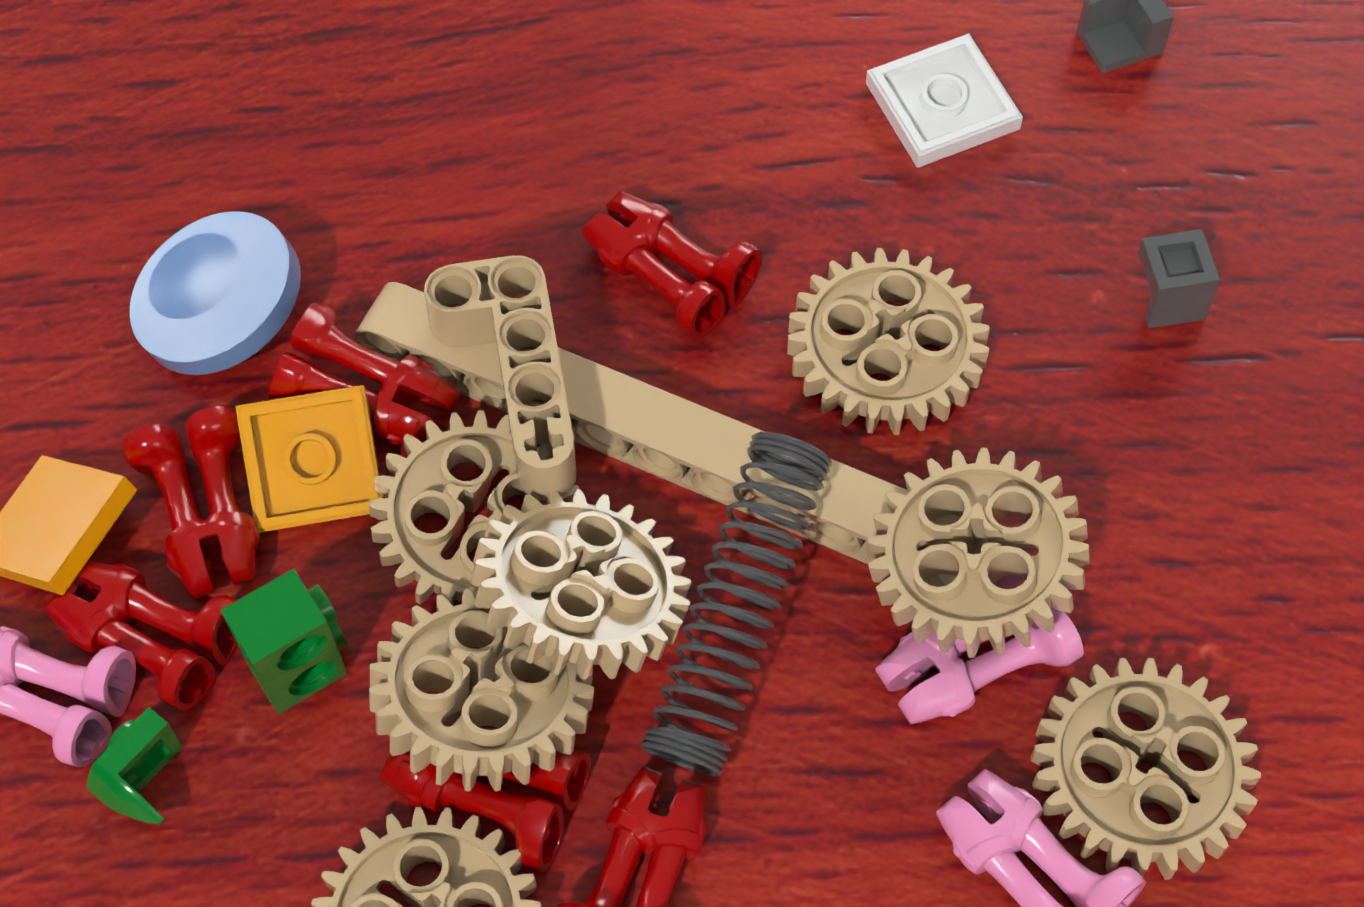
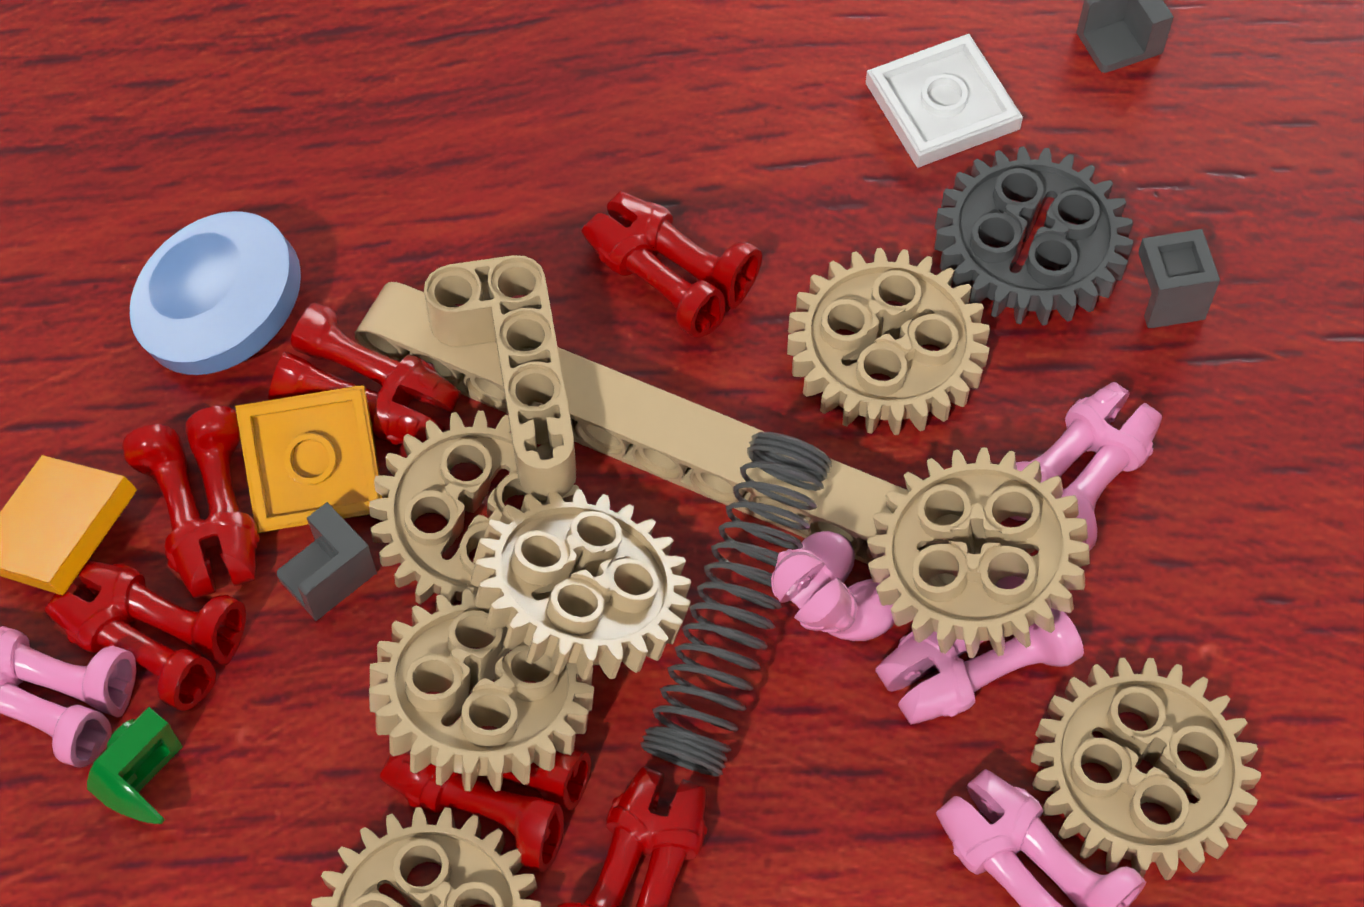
(288, 639): green brick -> none
(329, 566): none -> dark grey panel
(815, 583): none -> bright pink piece
(1085, 255): none -> dark grey gear
(1115, 449): none -> bright pink piece

